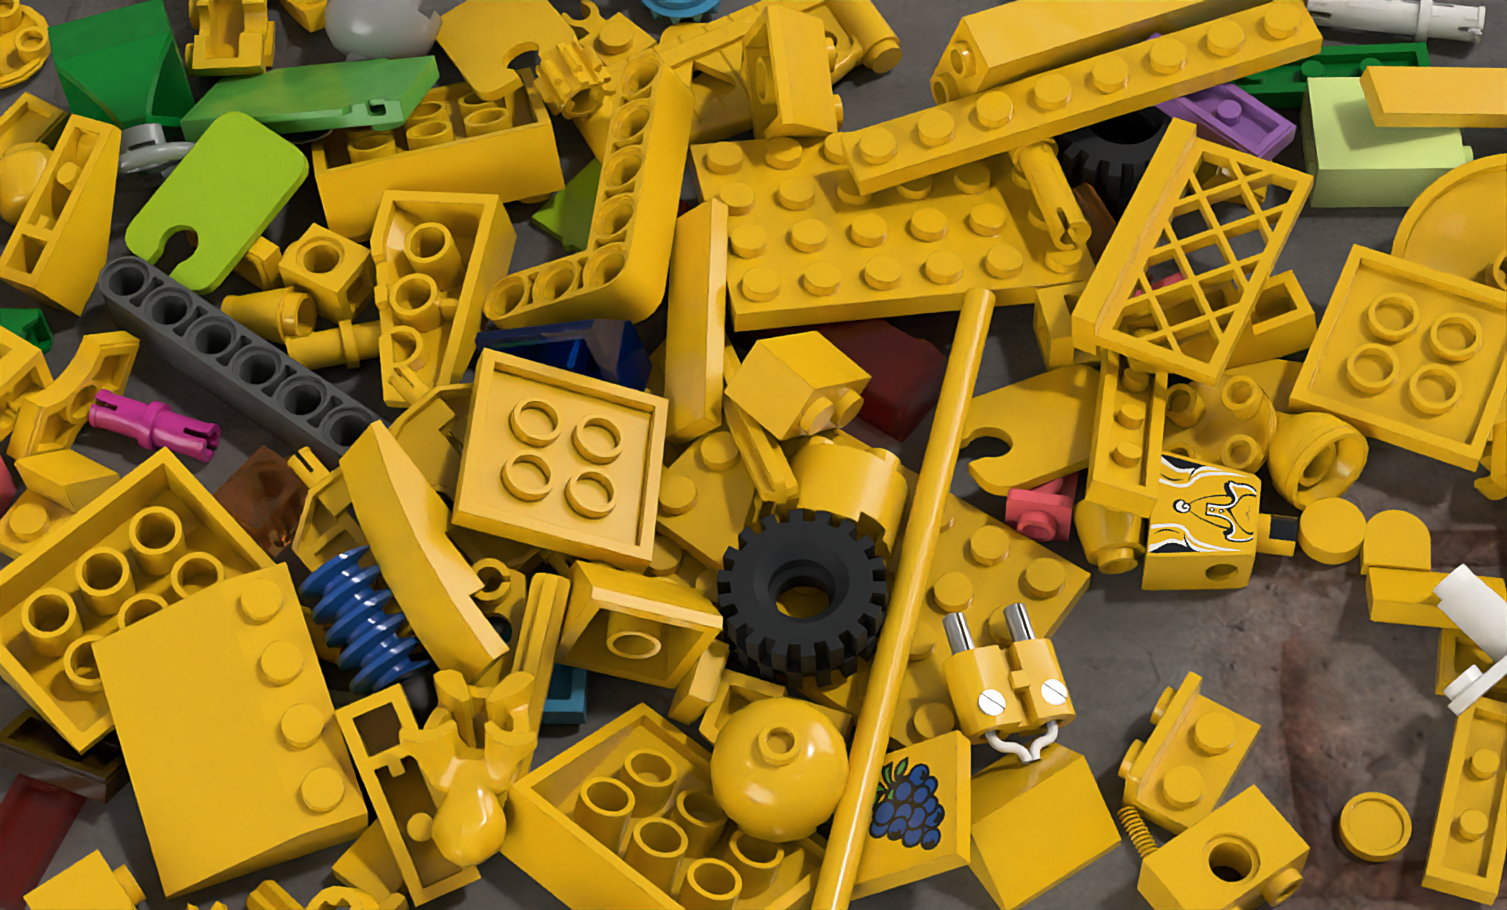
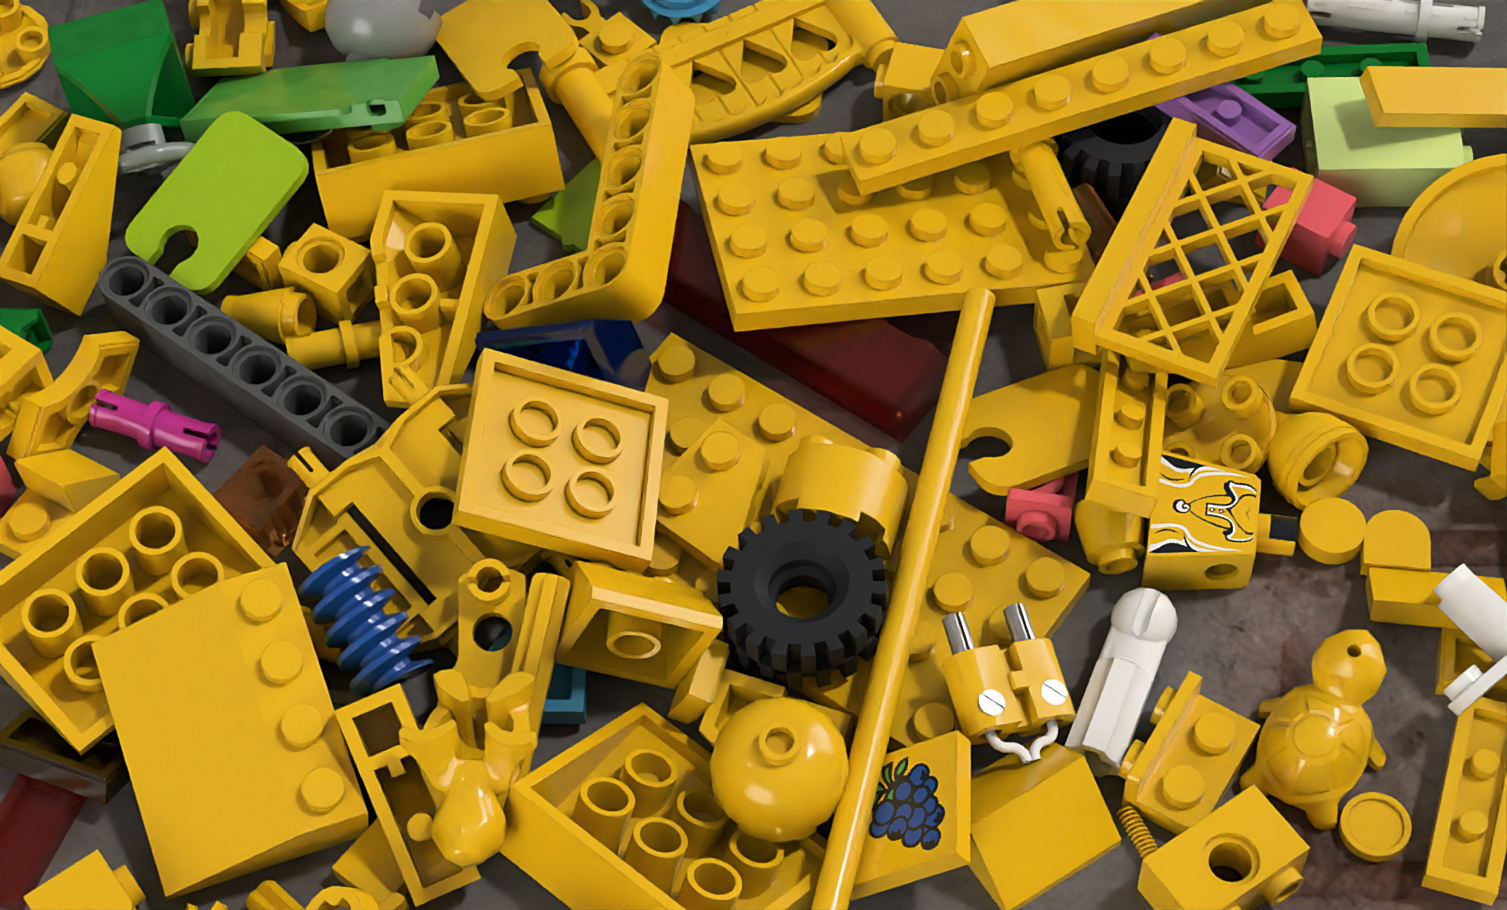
(410, 542): yellow slope -> none
(572, 80): yellow gear -> none
(696, 322): yellow tile -> none
(756, 444): yellow axle -> none
(790, 76): yellow slope -> none
(798, 385): yellow brick -> none
(905, 81): none -> yellow brick
(1122, 679): none -> white piece
(1319, 732): none -> yellow animal
(1321, 228): none -> coral brick

